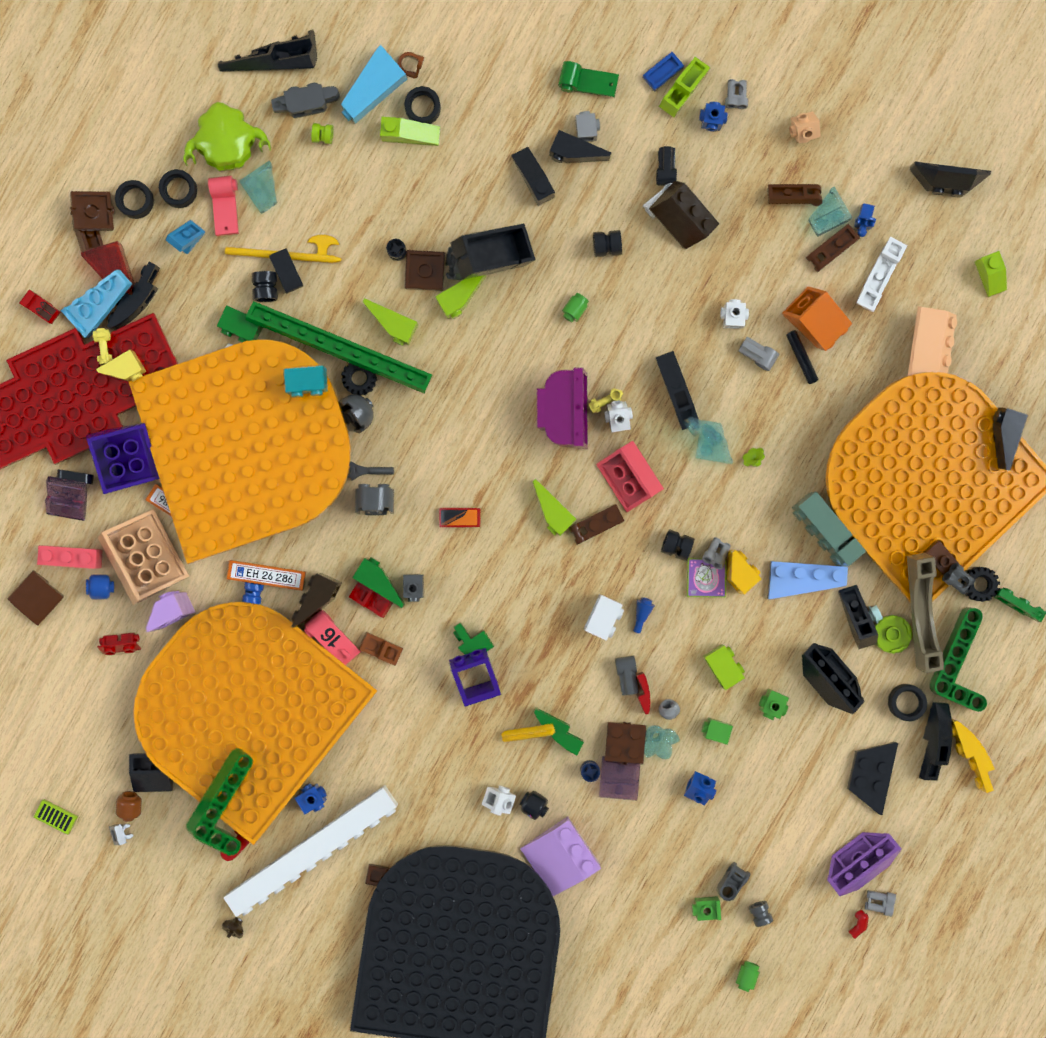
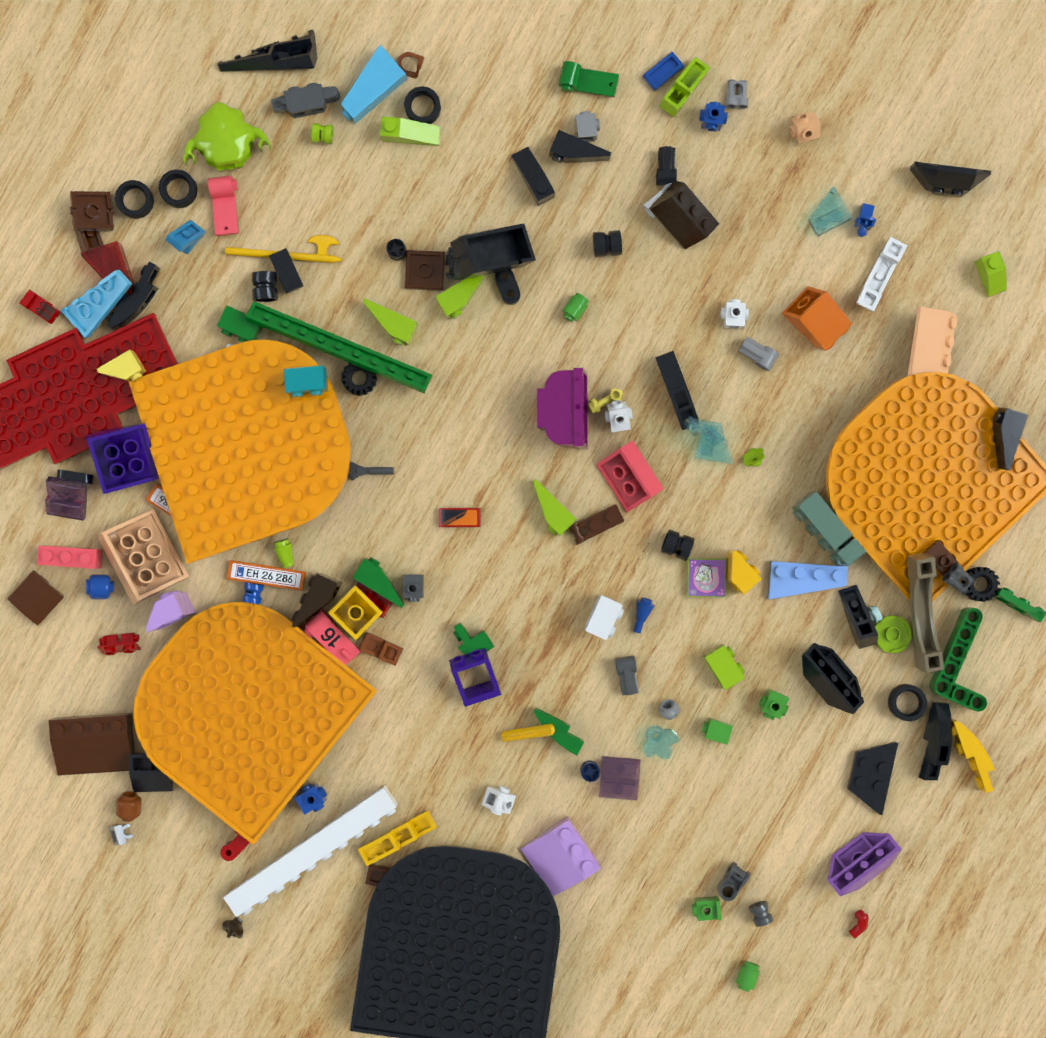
(55, 816): lime tile -> none
(92, 743): none -> reddish brown slope
(102, 337): light yellow bar -> none
(219, 804): green beam -> none
(261, 187): clear light blue wing -> none
(284, 552): none -> lime cone
(355, 612): none -> yellow slope
(357, 411): dark grey cylinder -> none
(374, 499): dark grey brick -> none
(397, 838): none -> yellow slope
(507, 285): none -> black plate
(534, 805): black head -> none
(625, 743): reddish brown plate -> none
(644, 698): red slope -> none
(700, 788): blue brick -> none
(711, 557): light grey piece -> none
(795, 194): reddish brown plate -> none
(802, 357): black axle -> none
(833, 247): reddish brown plate -> none
(888, 902): light grey piece -> none

